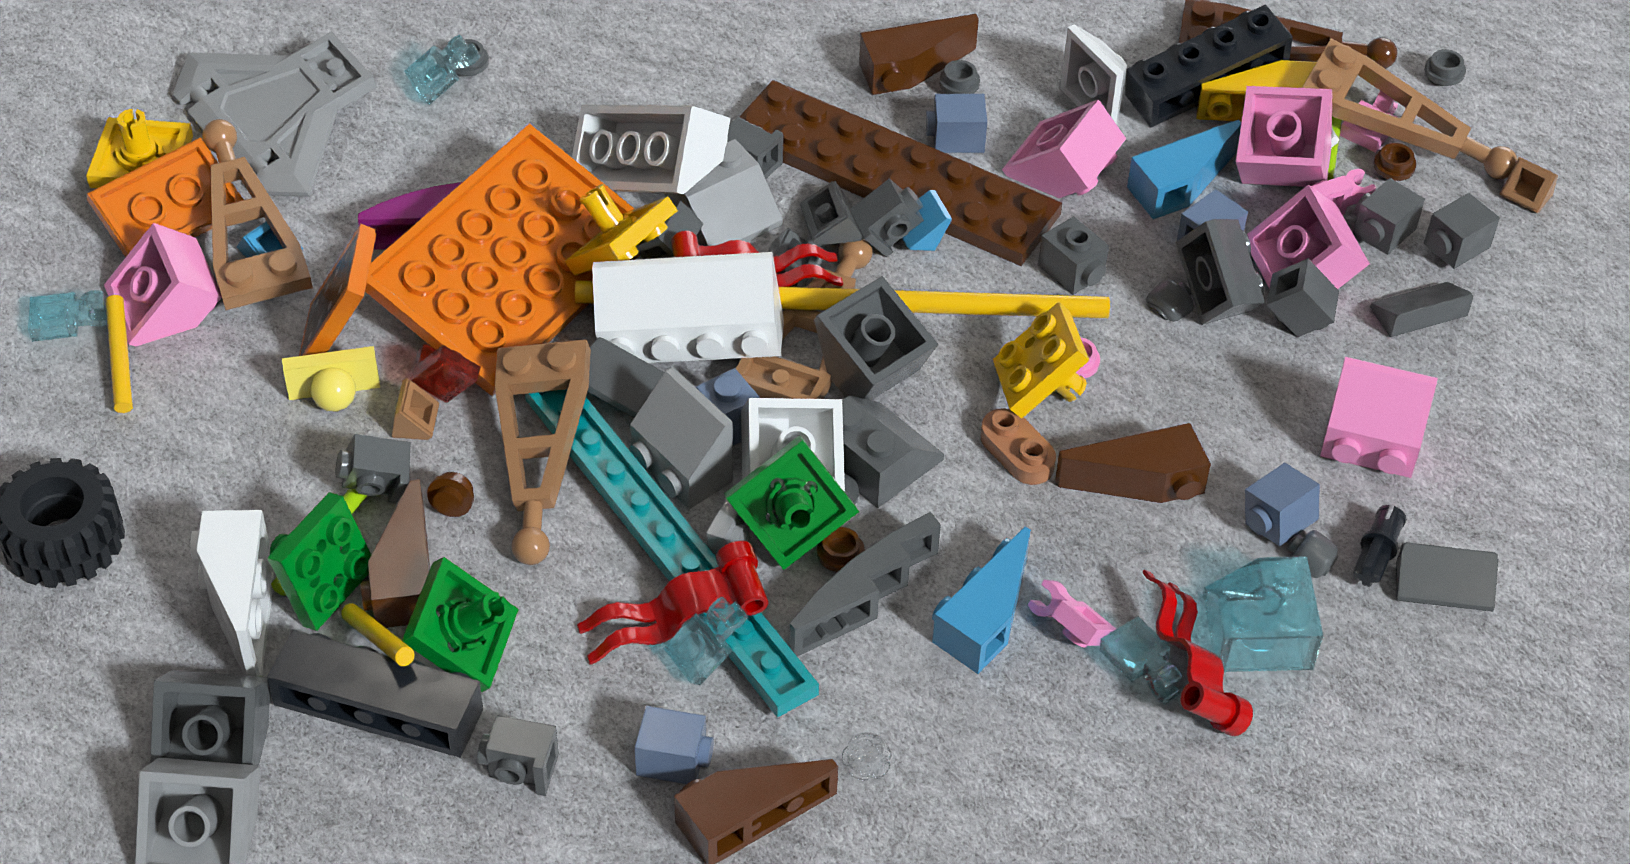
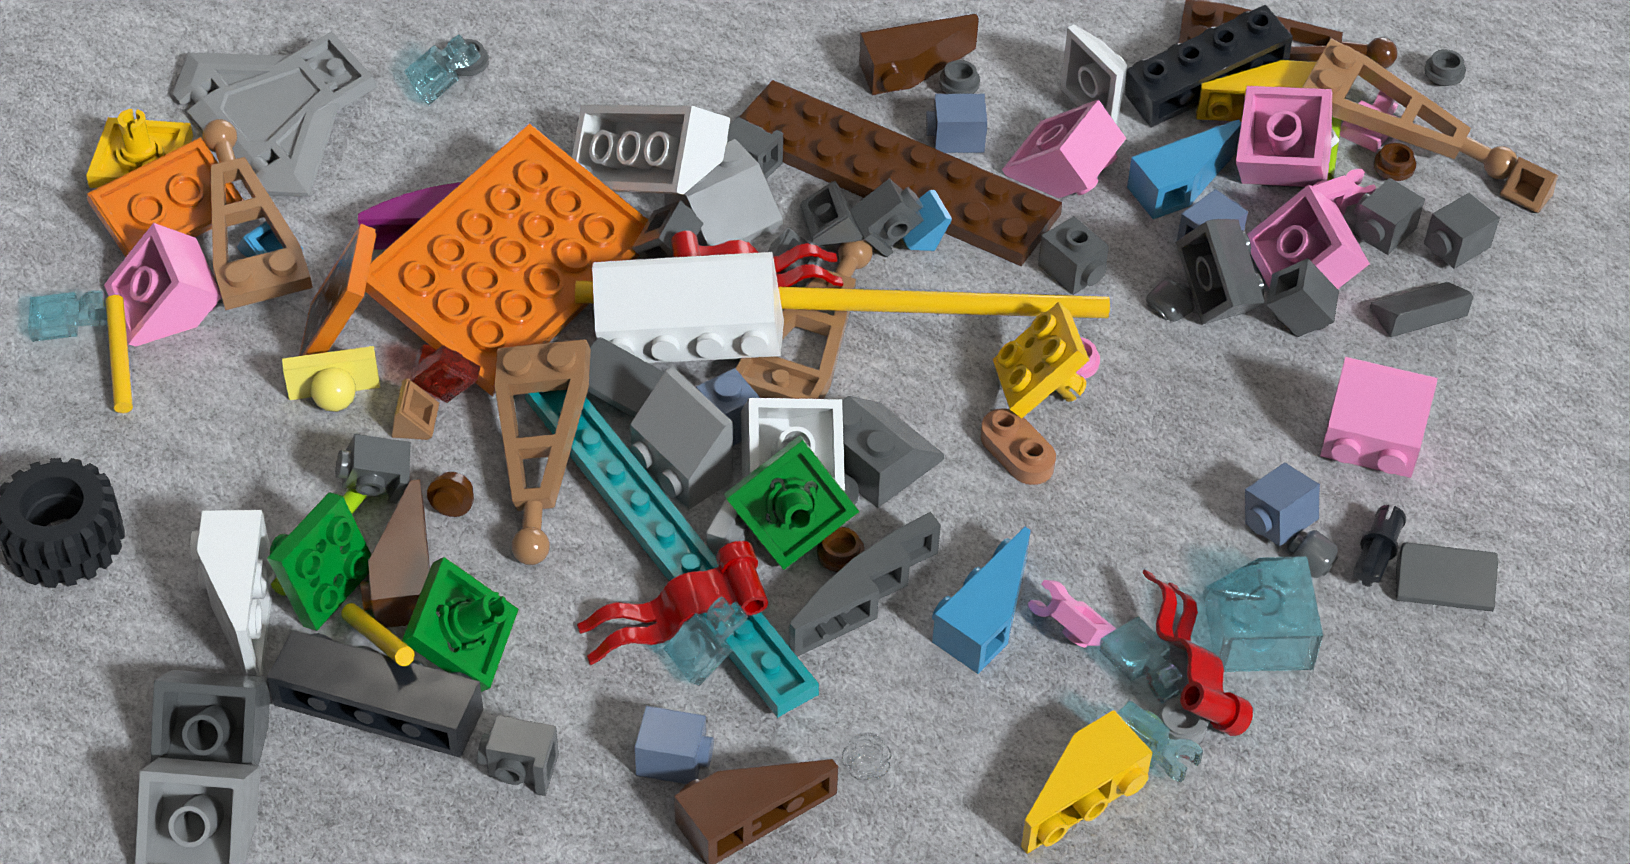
(618, 231): yellow plate -> none
(872, 341): dark grey slope -> none
(1091, 773): none -> yellow slope
(1142, 466): reddish brown slope -> none
(1155, 736): none -> clear light blue plate
(1182, 722): none -> light grey tile

